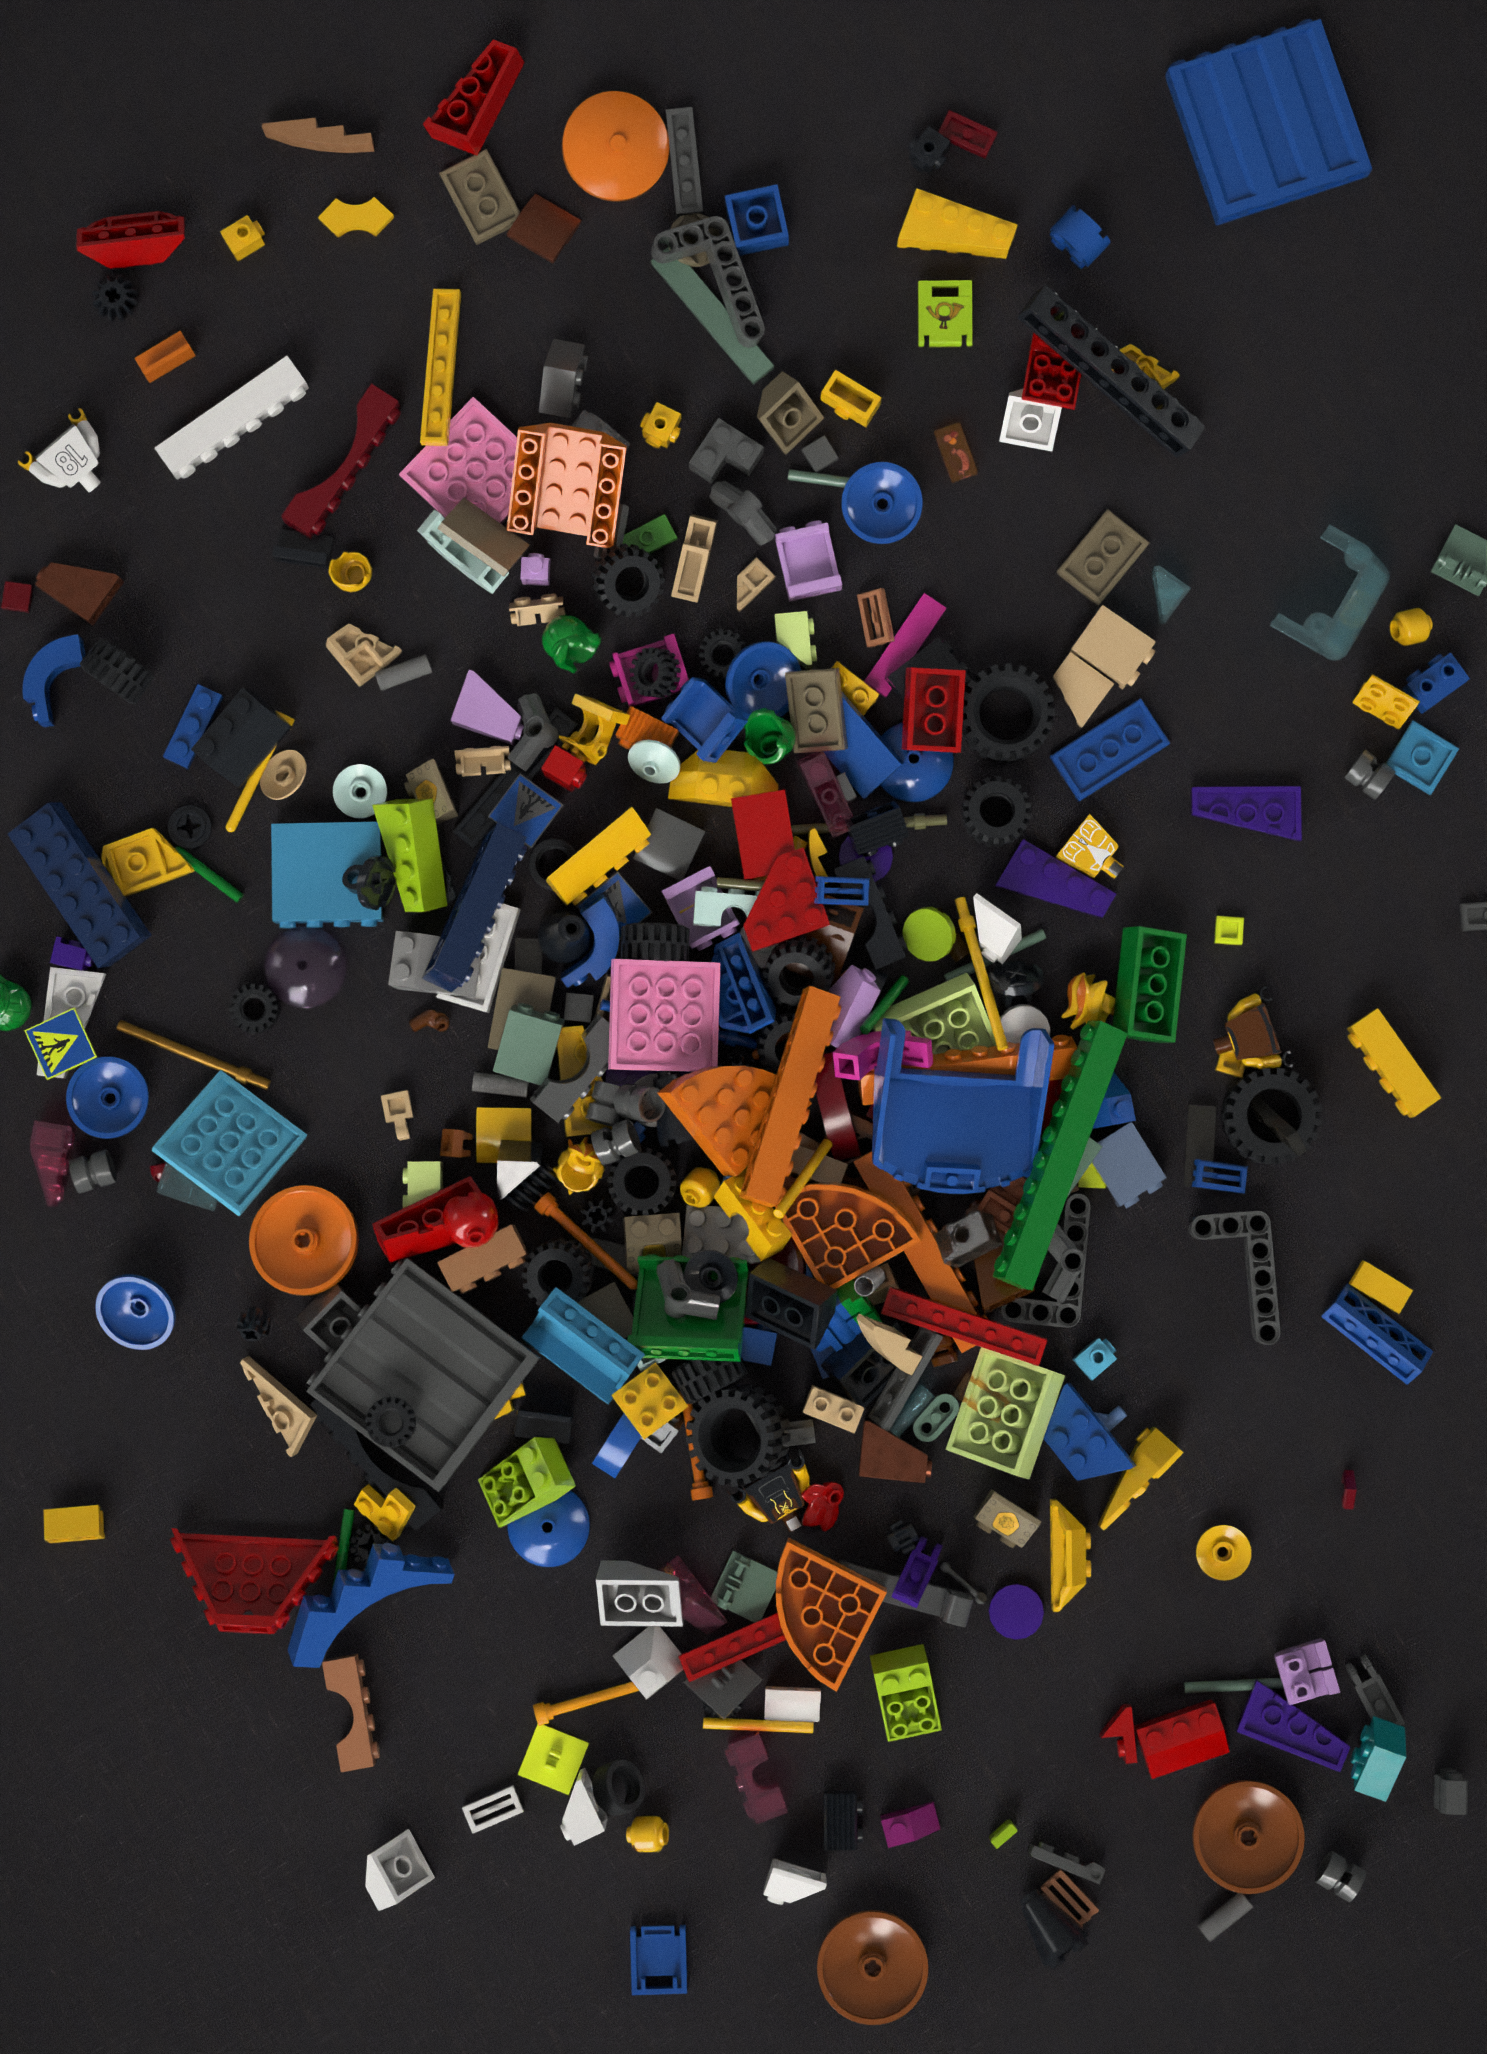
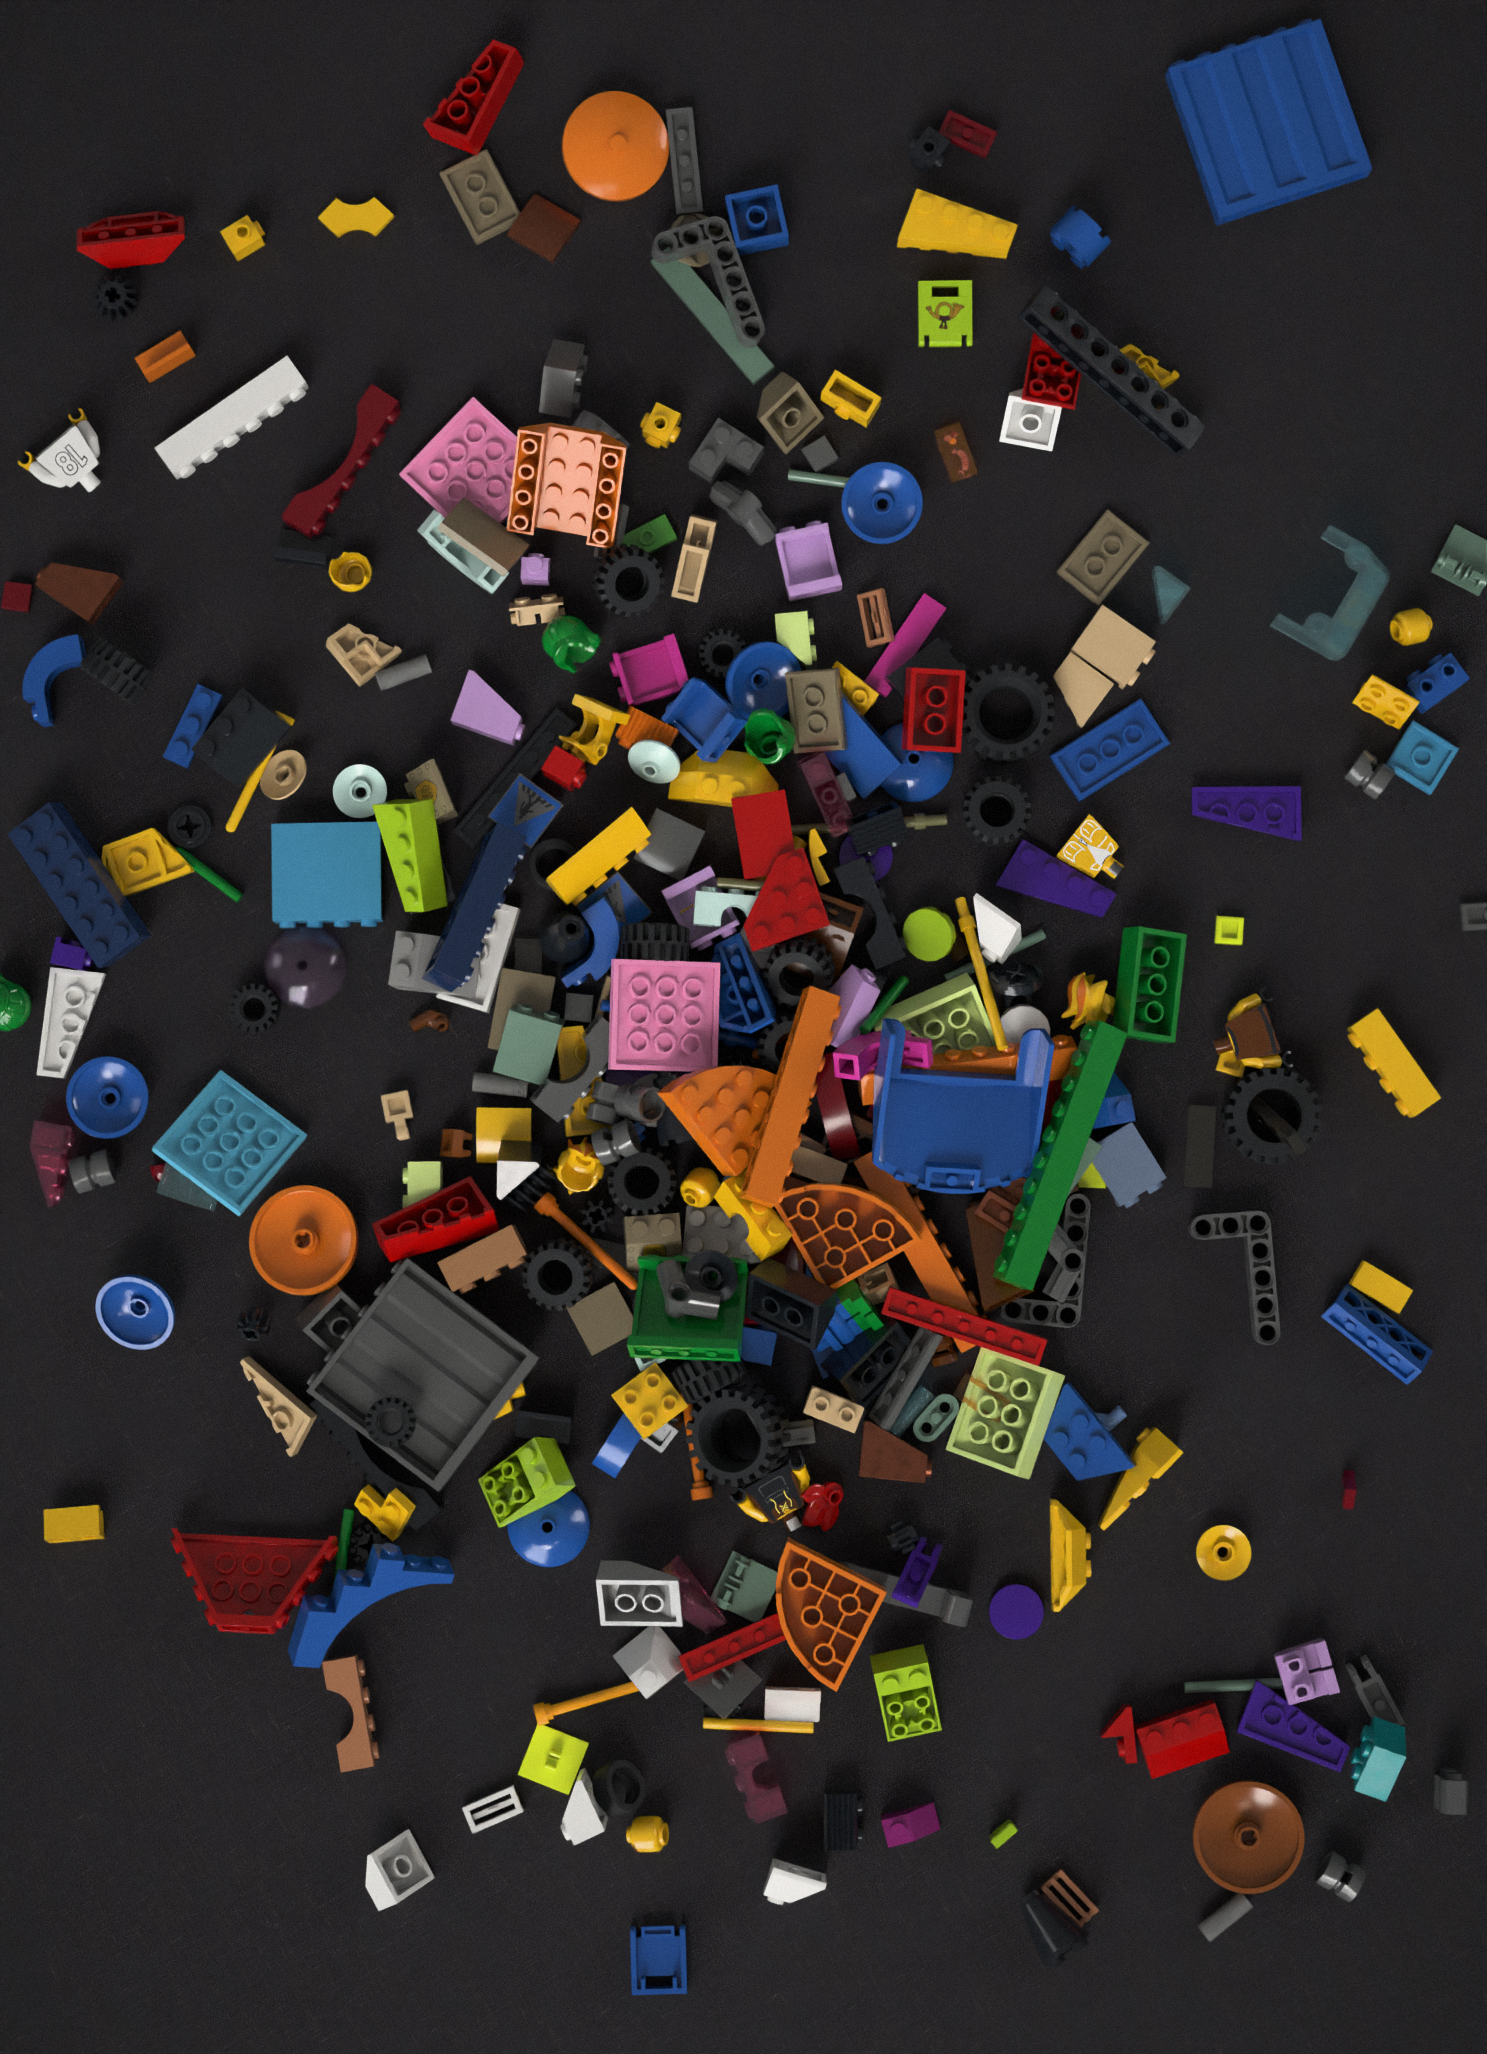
(60, 1043): piece -> none
(242, 1074): pearl gold bar -> none
(308, 135): medium nougat slope -> none
(374, 882): black tile -> none
(440, 367): yellow tile -> none
(471, 760): tan hinge -> none
(471, 1219): red cylinder -> none
(537, 729): dark grey piece -> none
(582, 1345): dark azure panel -> none
(666, 672): black tyre -> none
(752, 582): tan tile -> none
(802, 1178): yellow bar -> none
(821, 889): blue tile -> none
(864, 1287): light grey piece -> none
(872, 1967): dark orange dish -> none
(889, 1343): tan slope -> none
(980, 1597): dark grey hinge -> none
(982, 1238): clear smoke brick -> none
(1006, 1519): dark tan slope -> none
(1089, 1871): dark grey hinge -> none
(1095, 1357): medium azure brick -> none
(1199, 1174): blue tile -> none

